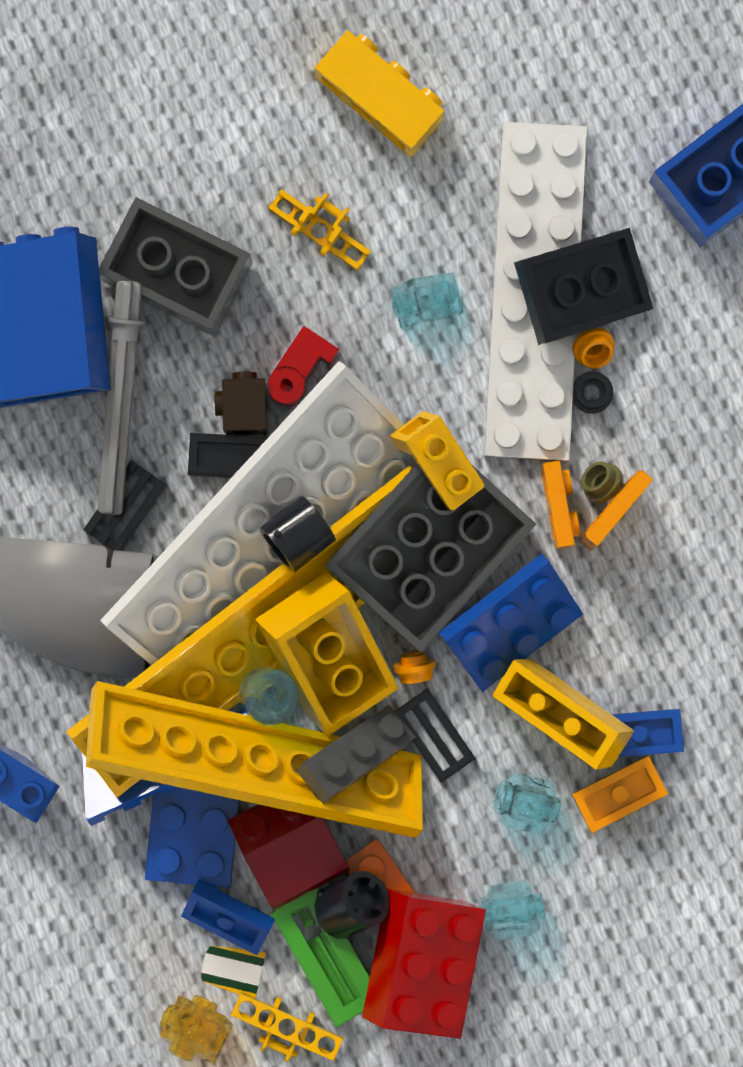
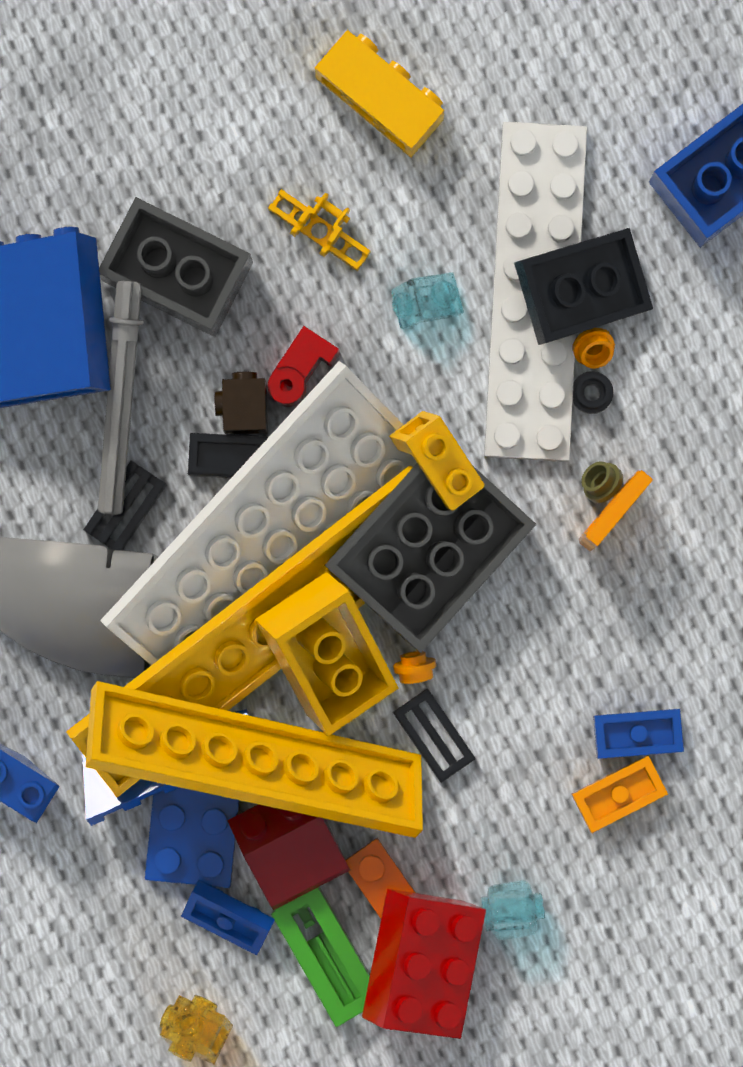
(233, 969): sticker -> none
(274, 1029): yellow piece -> none
(281, 702): clear light blue head -> none
(297, 534): black piece -> none
(352, 905): black piece -> none
(355, 754): dark grey plate -> none
(511, 622): blue plate -> none
(526, 803): clear light blue head -> none
(556, 486): light orange plate -> none
(563, 713): yellow brick -> none

